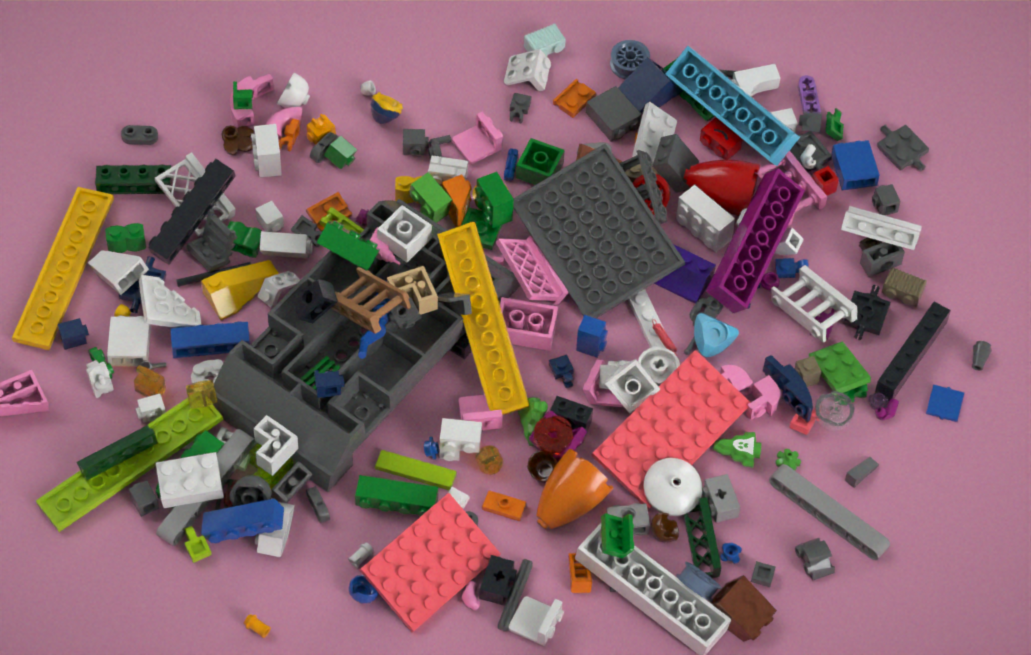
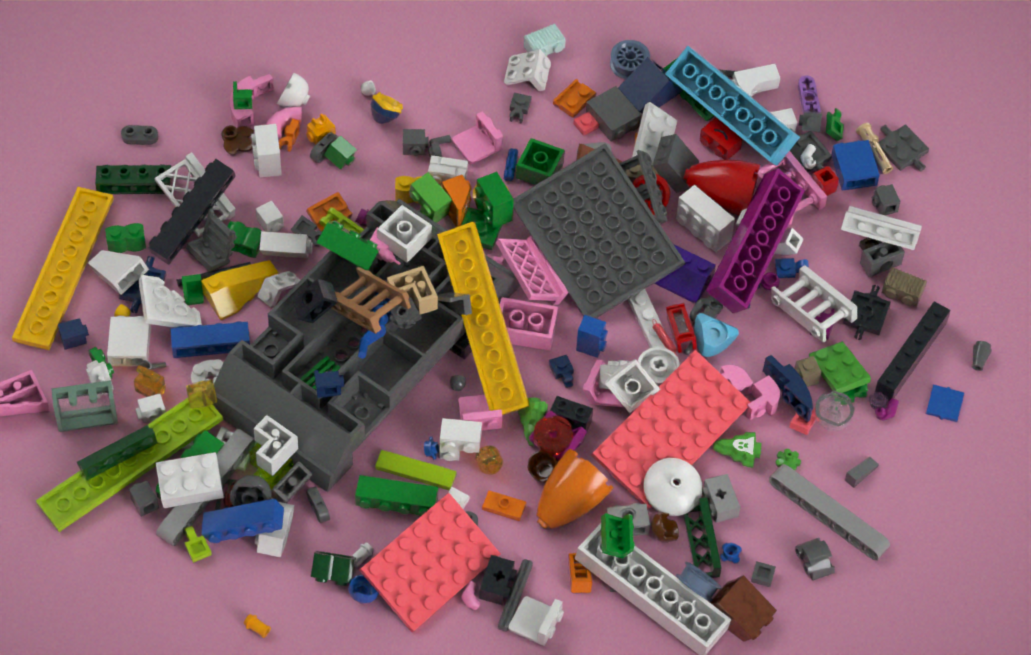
(84, 406): none -> sand green window
(192, 289): none -> green panel
(333, 567): none -> dark green brick
(457, 382): none -> dark grey hinge
(586, 123): none -> coral plate
(680, 326): none -> red window
(873, 139): none -> tan pin

